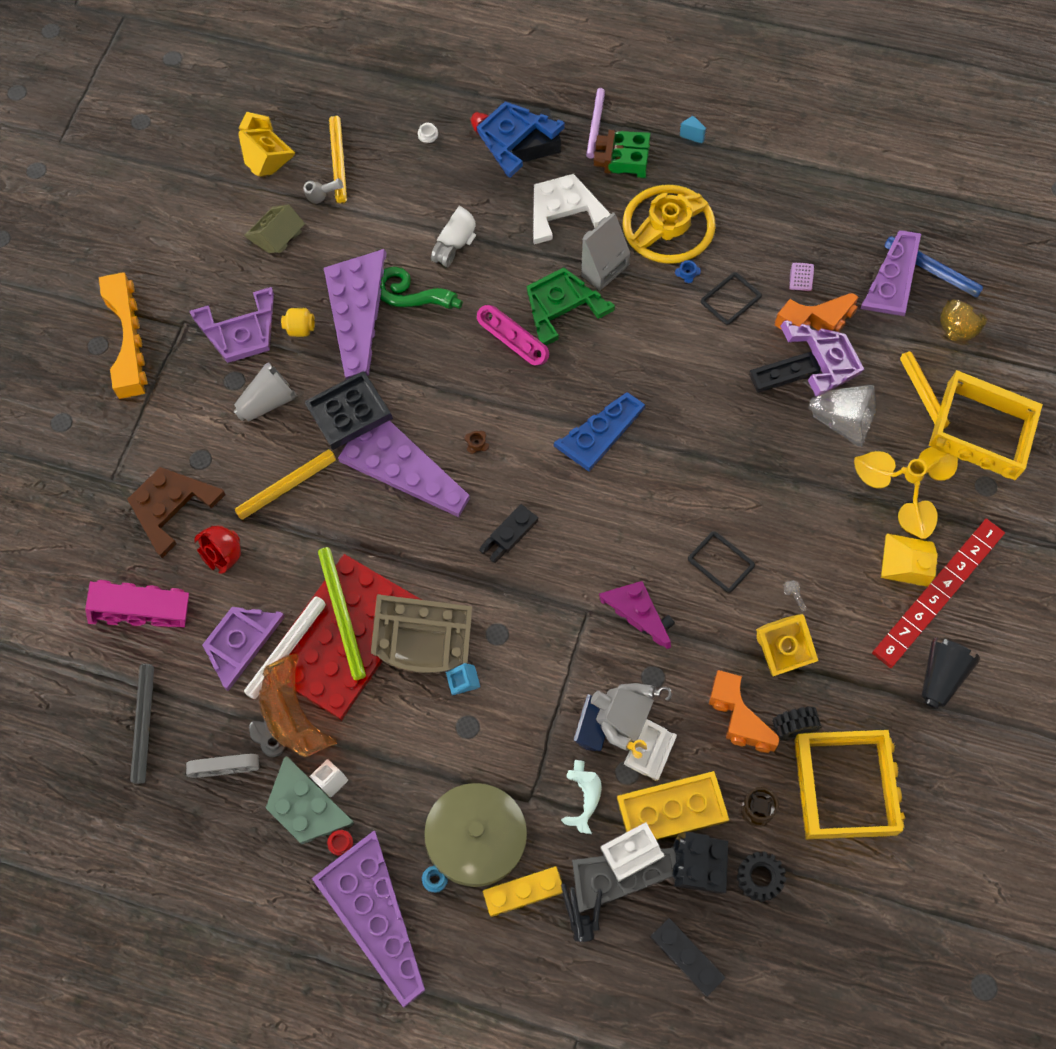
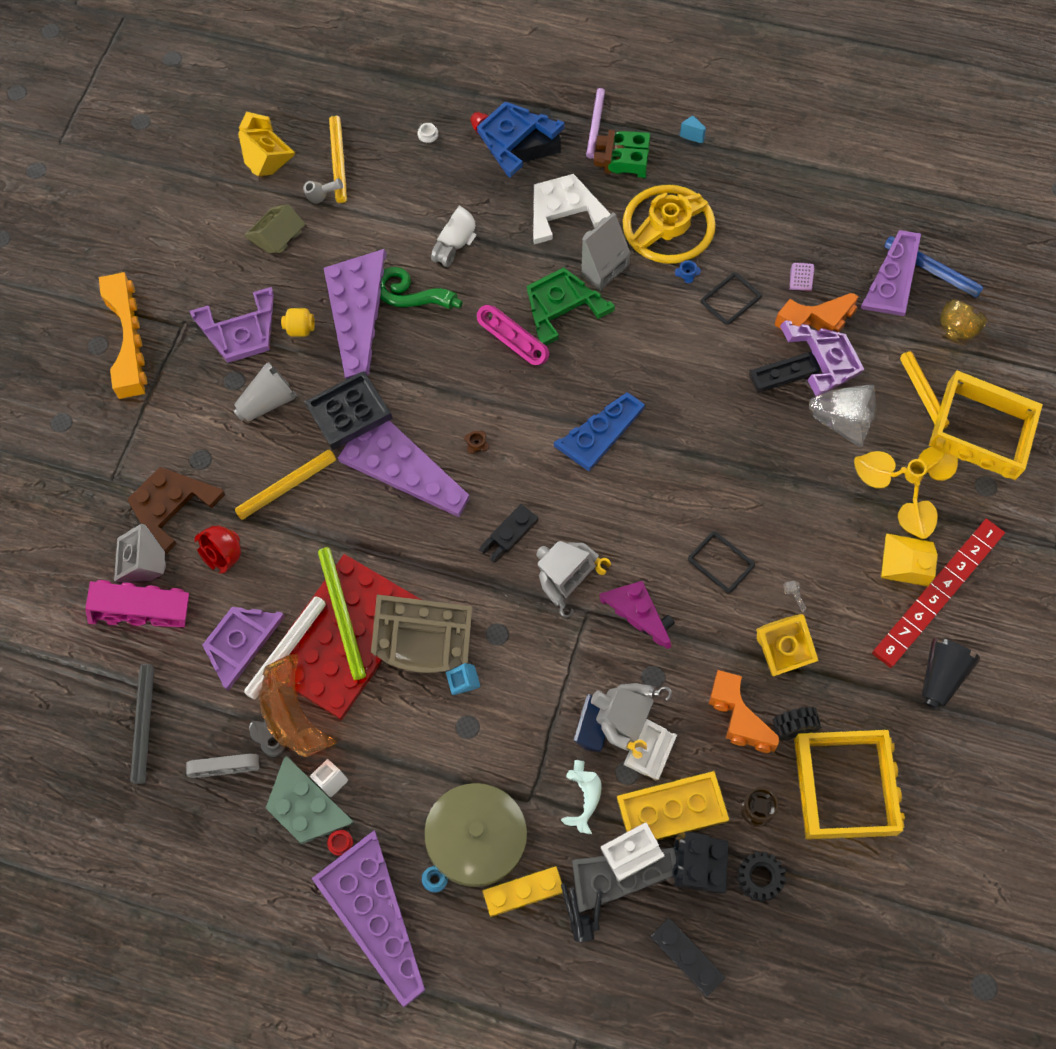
(138, 556): none -> light grey slope
(565, 568): none -> light grey torso

